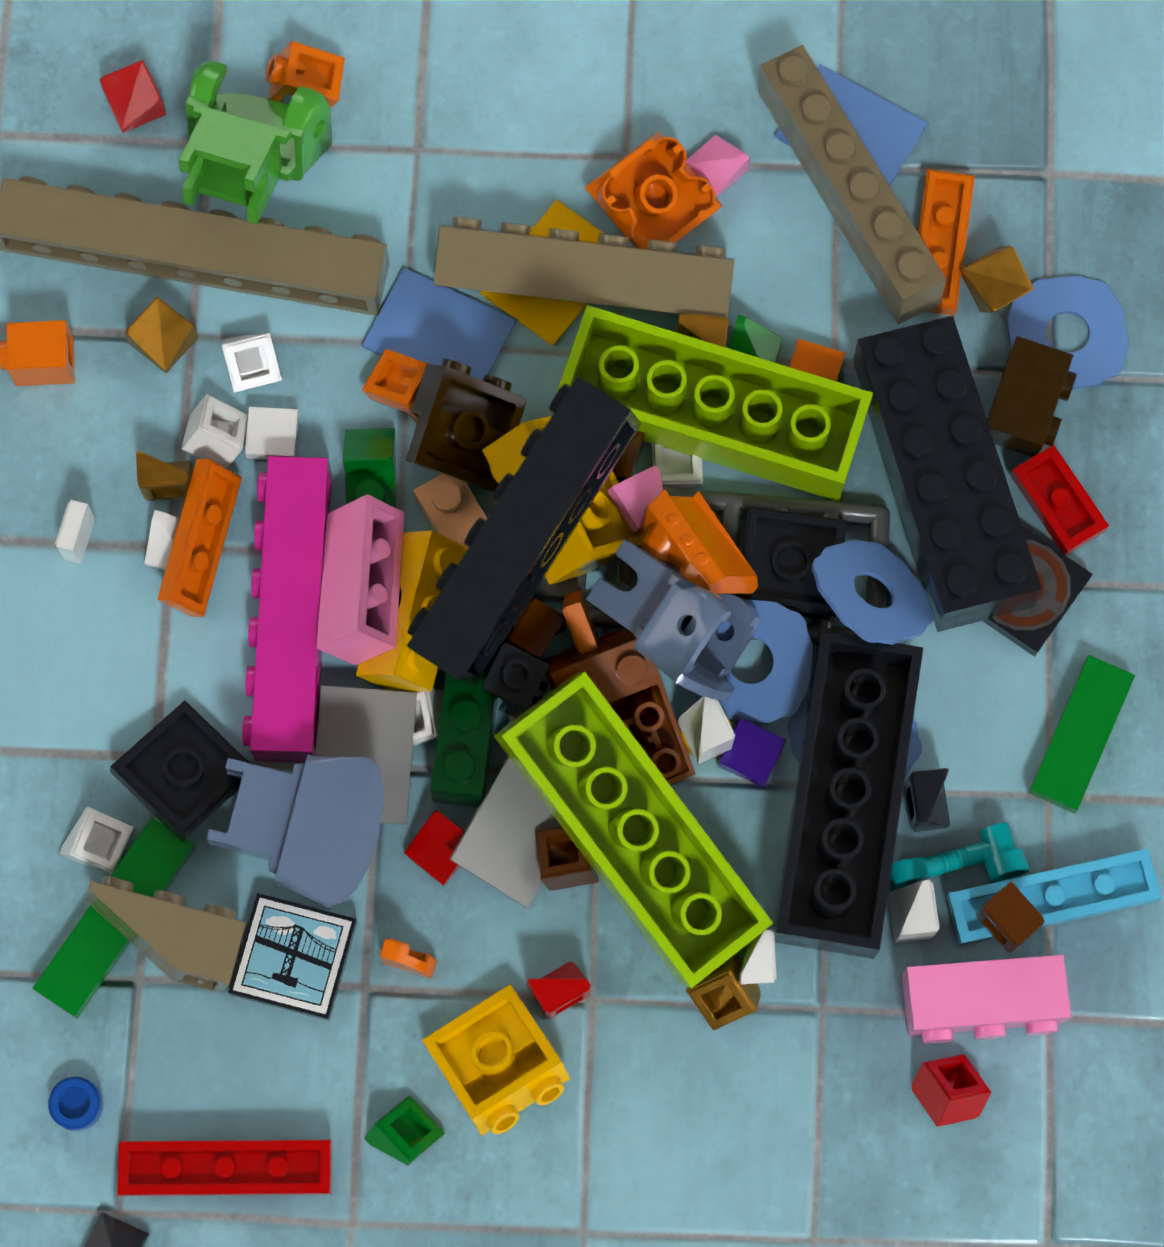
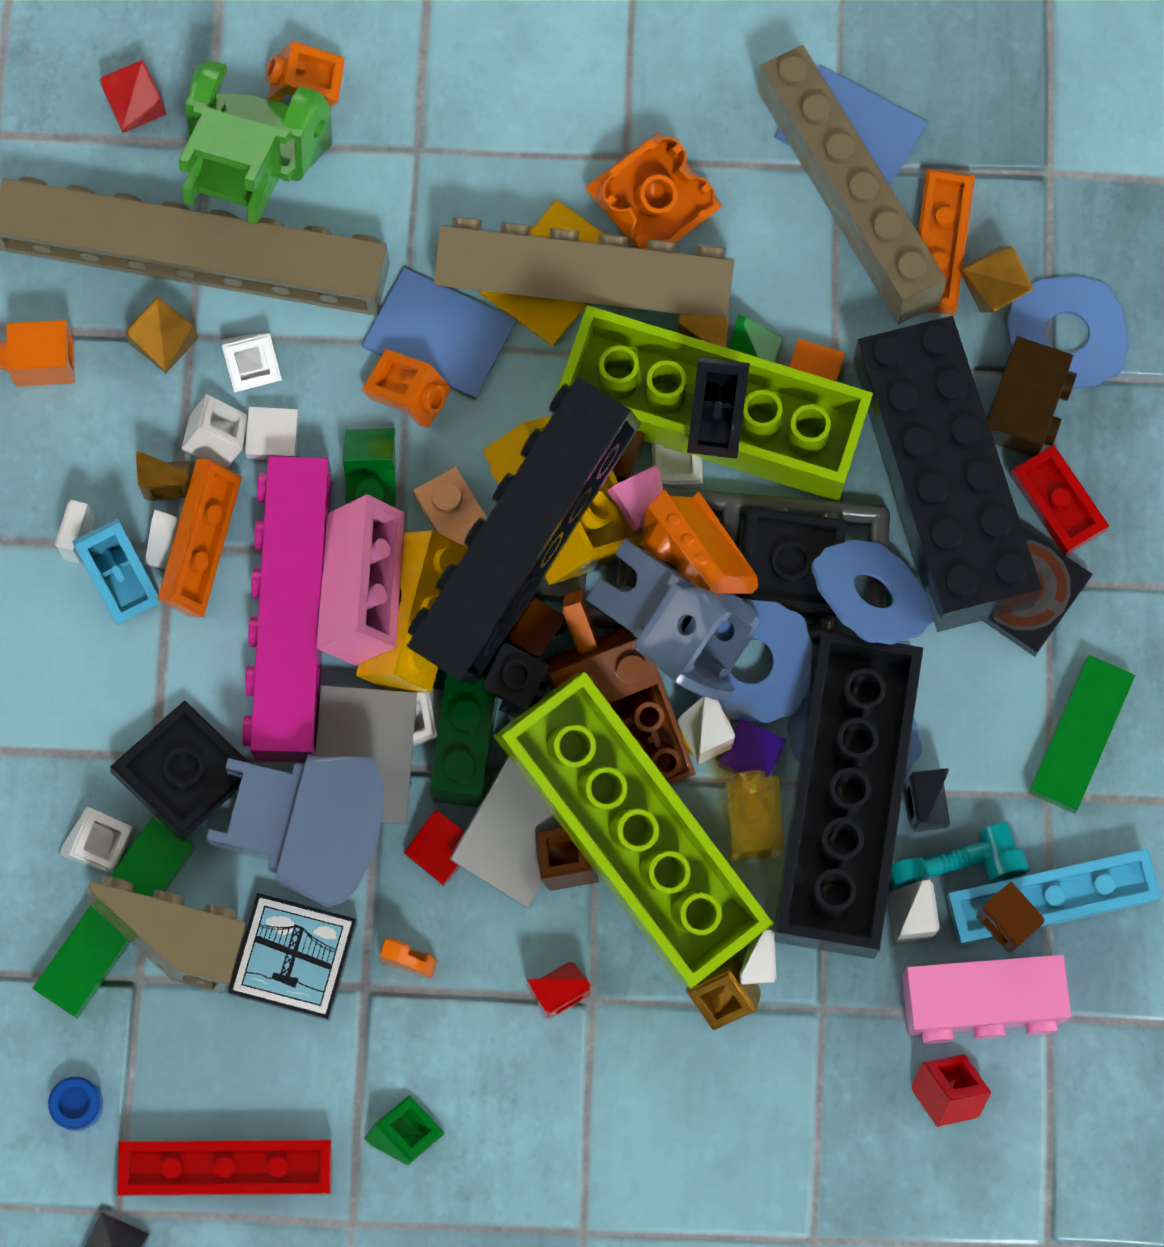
(116, 571): none -> medium azure slope
(461, 420): dark brown plate -> none
(497, 1061): yellow plate -> none
(718, 407): none -> black slope
(719, 164): bright pink slope -> none
(752, 816): none -> clear yellow slope

